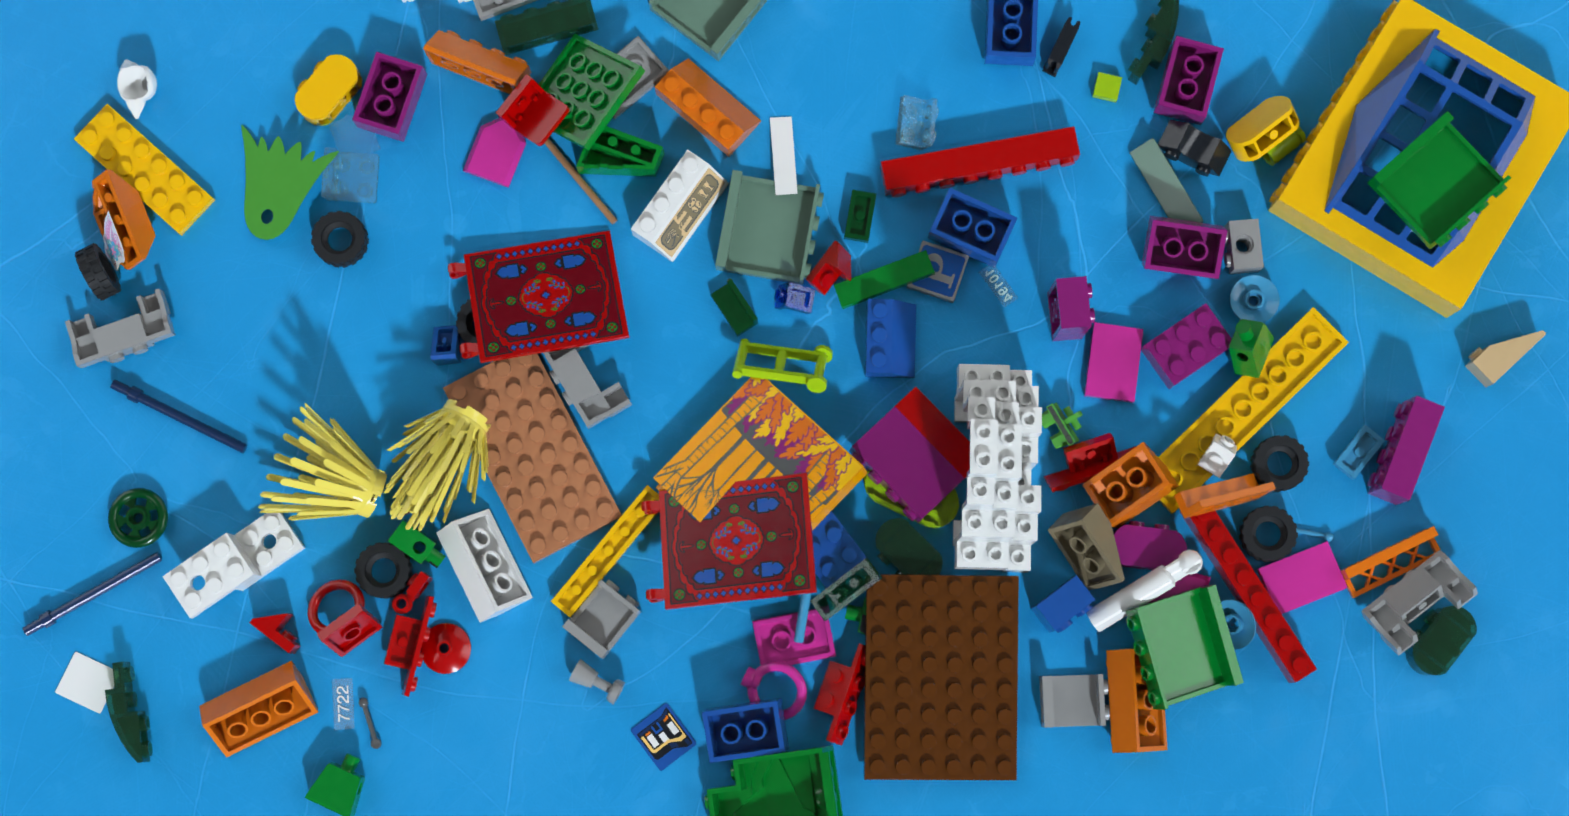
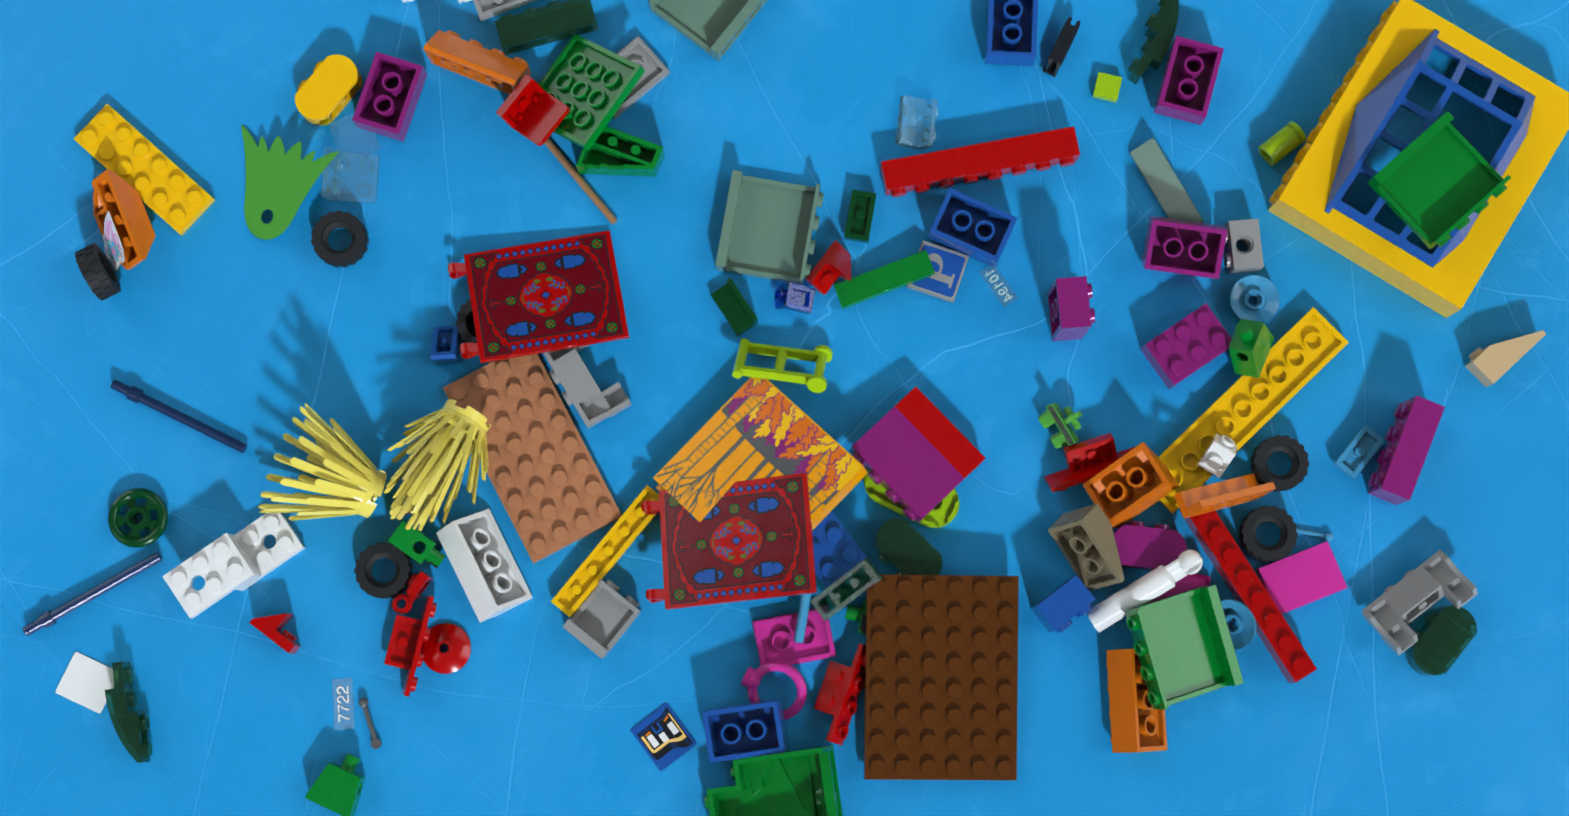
(121, 337): light grey bracket -> none
(136, 85): white piece -> none
(258, 709): orange slope -> none
(349, 628): red tile -> none
(495, 153): dark pink tile -> none
(587, 676): light grey piece -> none
(679, 206): white slope -> none
(706, 106): orange slope -> none
(783, 155): white sticker -> none
(890, 339): blue slope -> none
(1000, 503): white panel -> none
(1073, 700): light grey panel -> none
(1113, 362): dark pink tile -> none
(1194, 148): black brick -> none
(1262, 128): yellow brick -> none
(1390, 553): orange fence -> none

